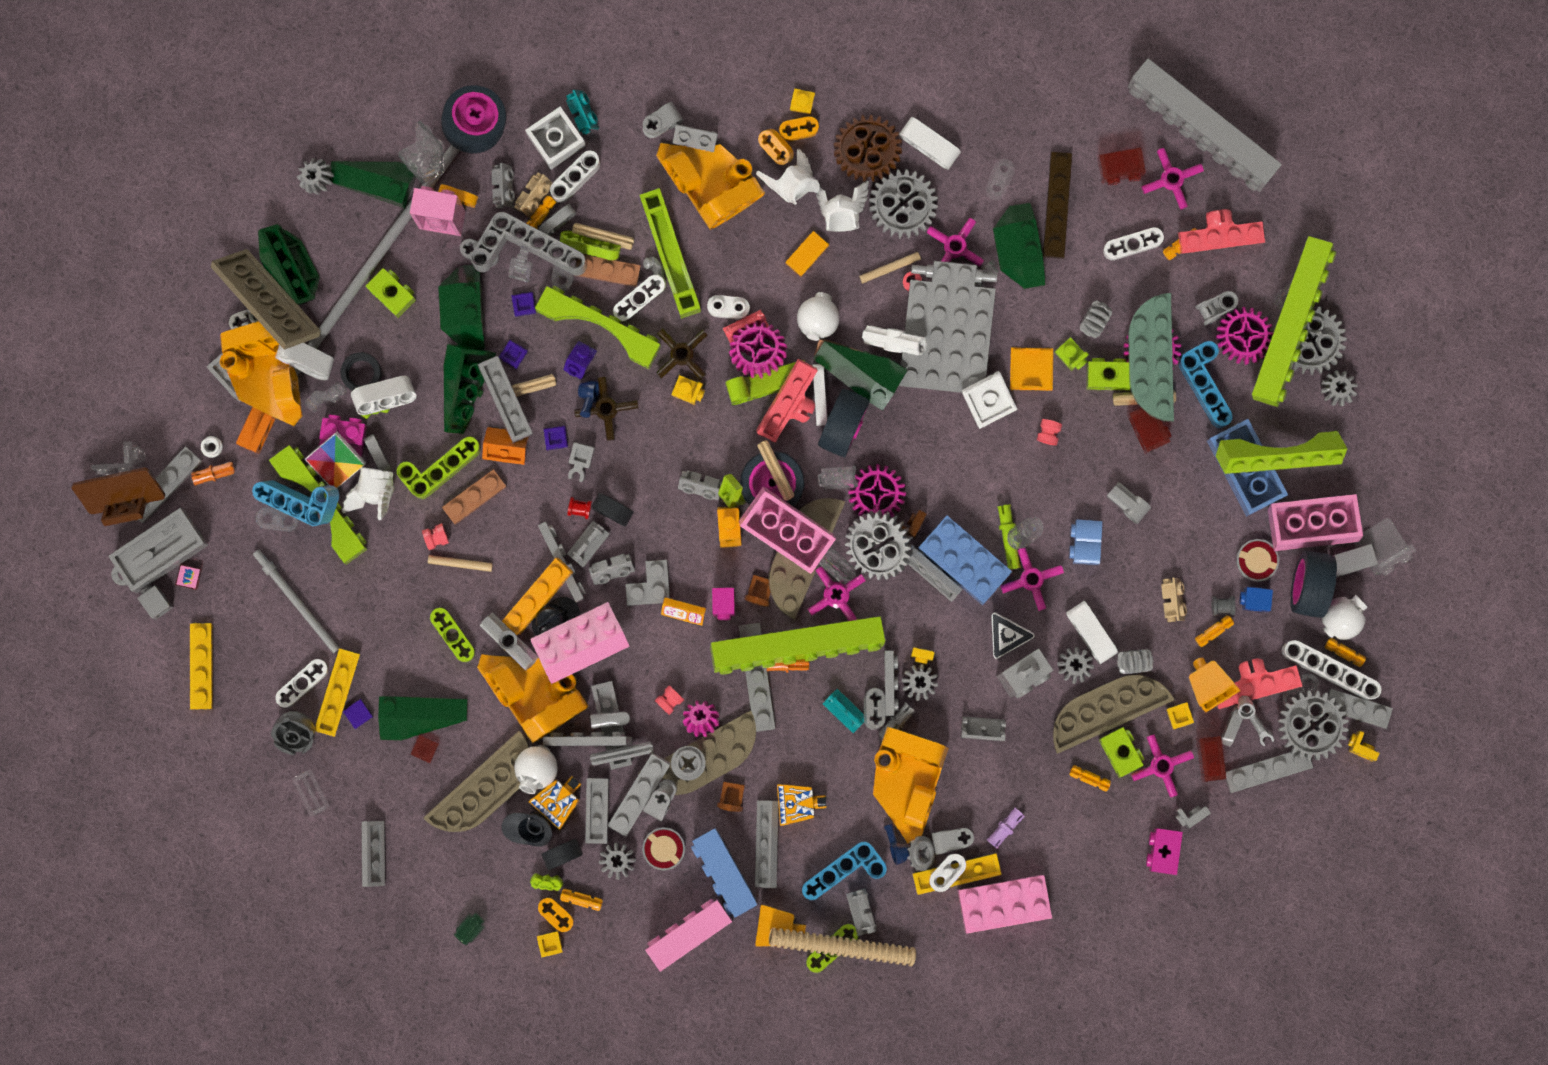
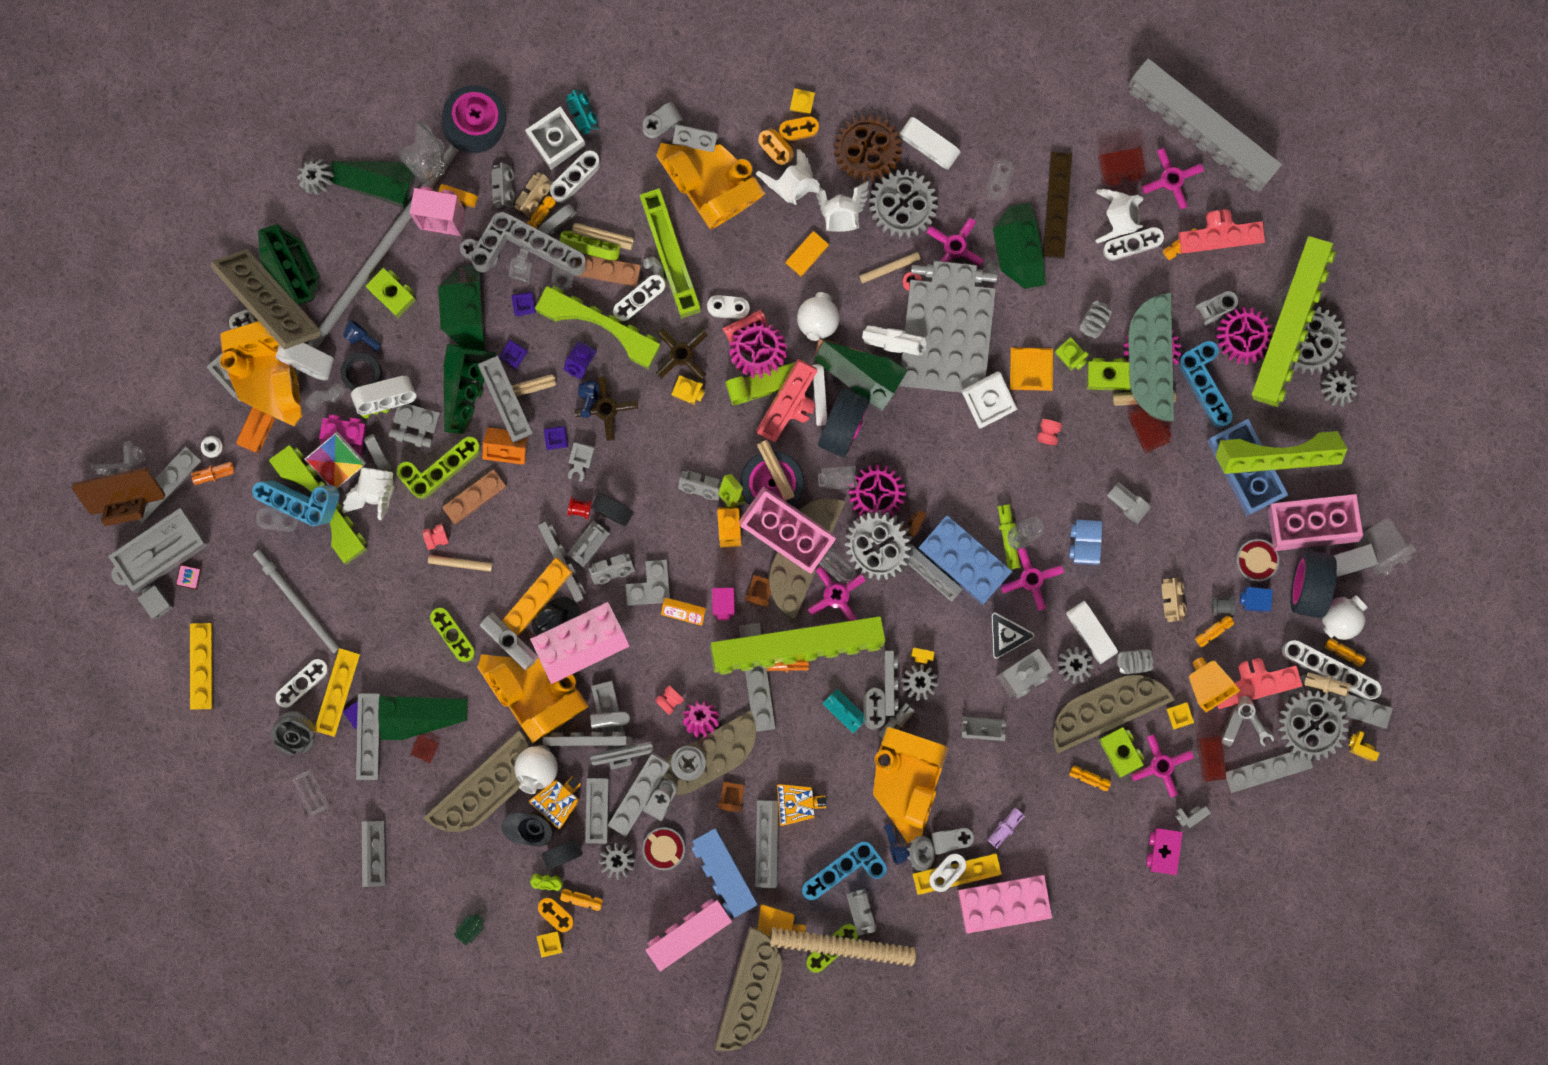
(354, 332): none -> dark blue bar
(367, 736): none -> light grey plate
(416, 418): none -> light grey plate
(750, 993): none -> dark tan plate
(1122, 213): none -> white helmet
(1327, 684): none -> tan pin

